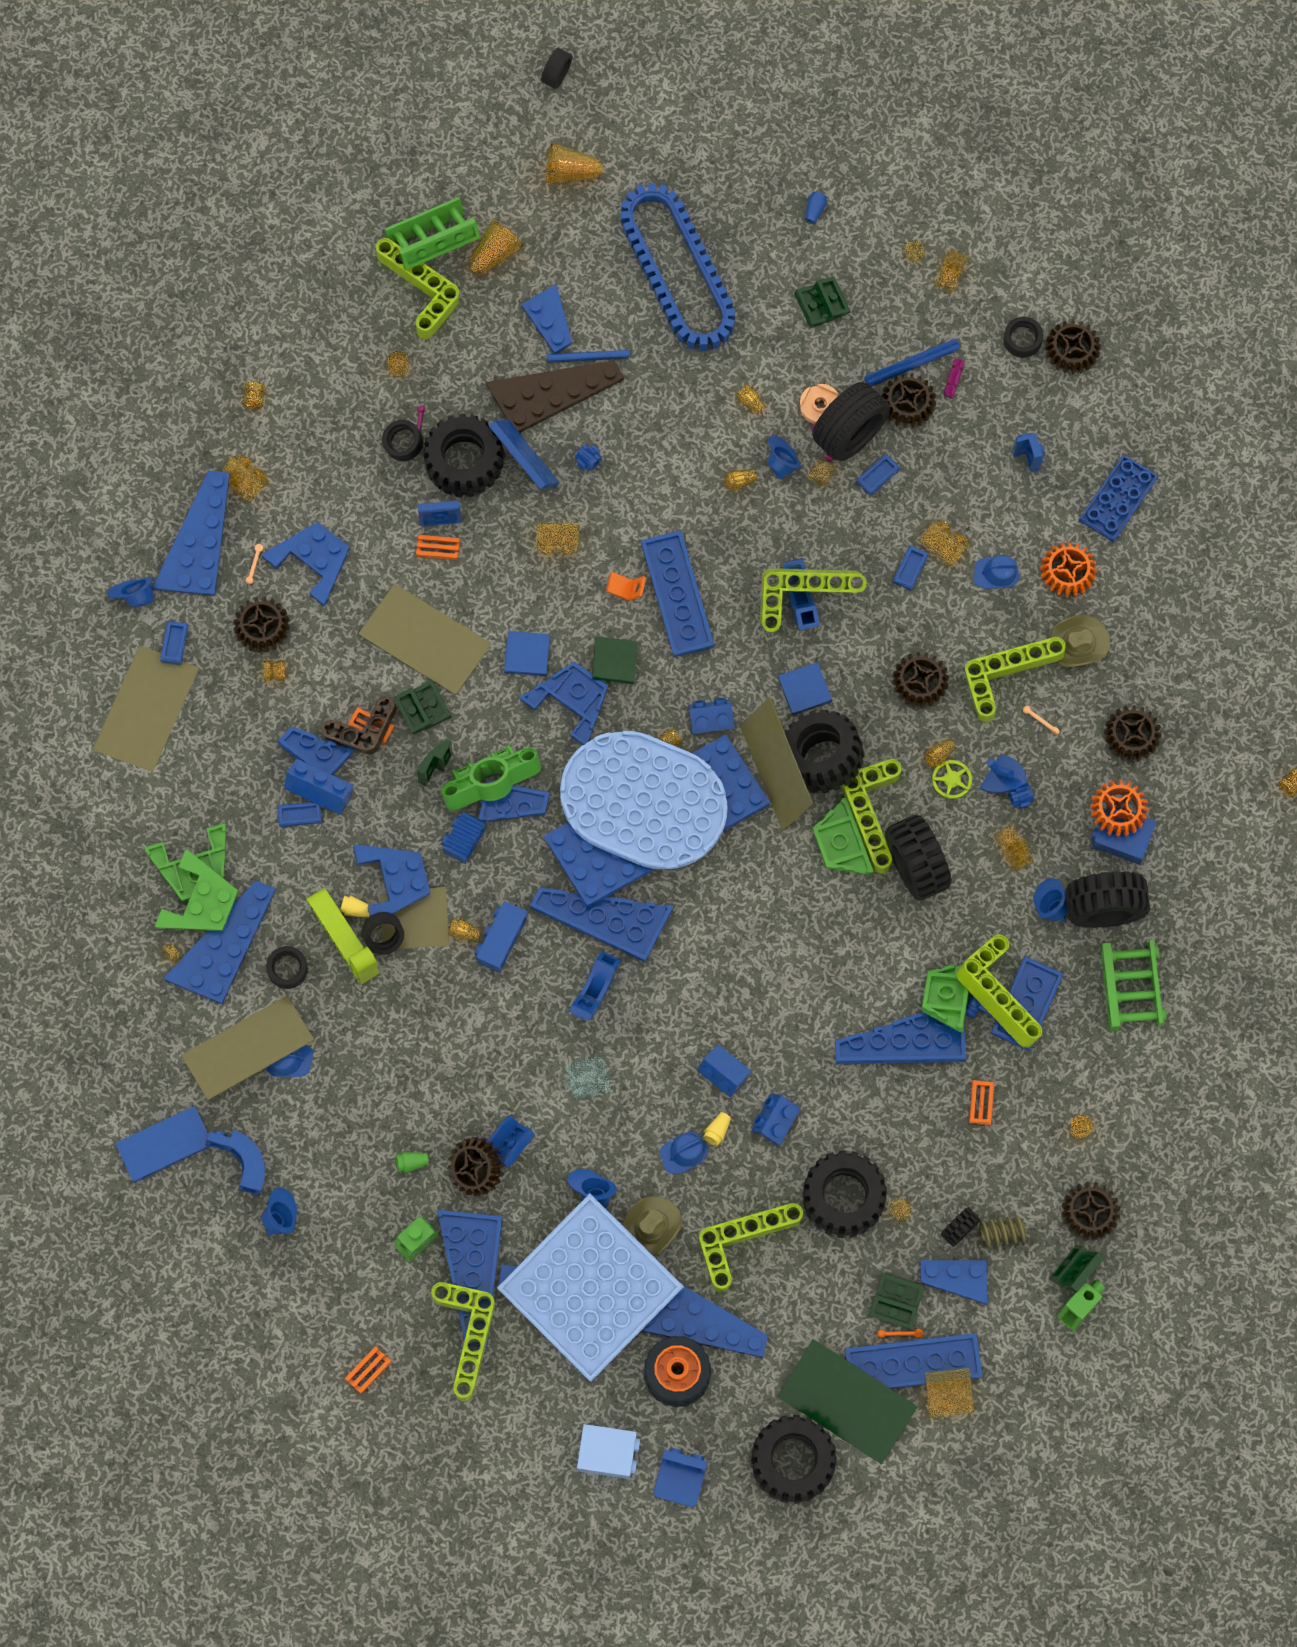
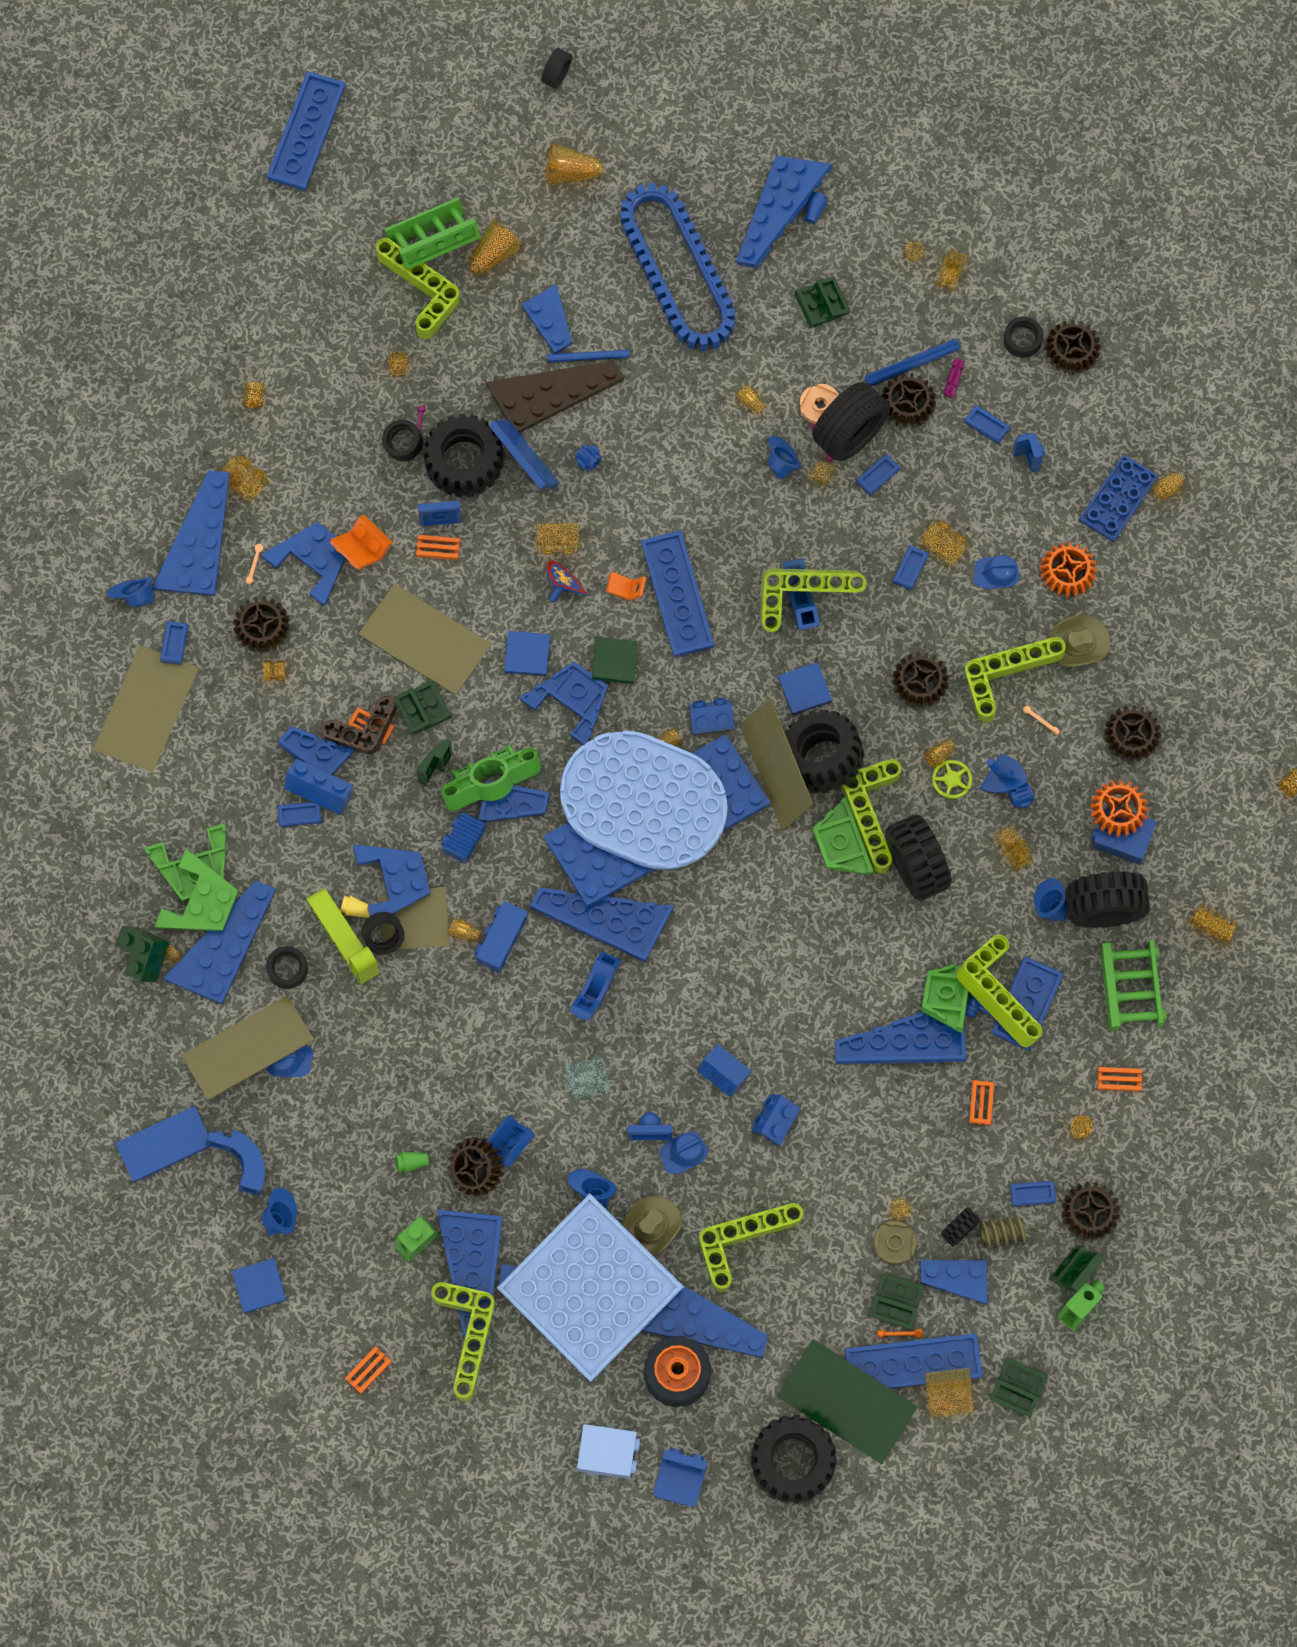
(146, 953): none -> dark green brick
(259, 1285): none -> blue tile
(306, 131): none -> blue plate
(363, 544): none -> orange bracket
(561, 580): none -> shield
(650, 1129): none -> blue tile
(717, 1129): light yellow cone -> none
(739, 478): clear yellow cone -> none
(780, 202): none -> blue wing
(848, 1165): black tyre -> none
(889, 1247): none -> olive tile
(987, 424): none -> blue tile
(1019, 1387): none -> dark green slope
(1032, 1193): none -> blue tile
(1138, 1079): none -> orange tile
(1168, 485): none -> clear yellow brick
(1214, 923): none -> clear yellow piece

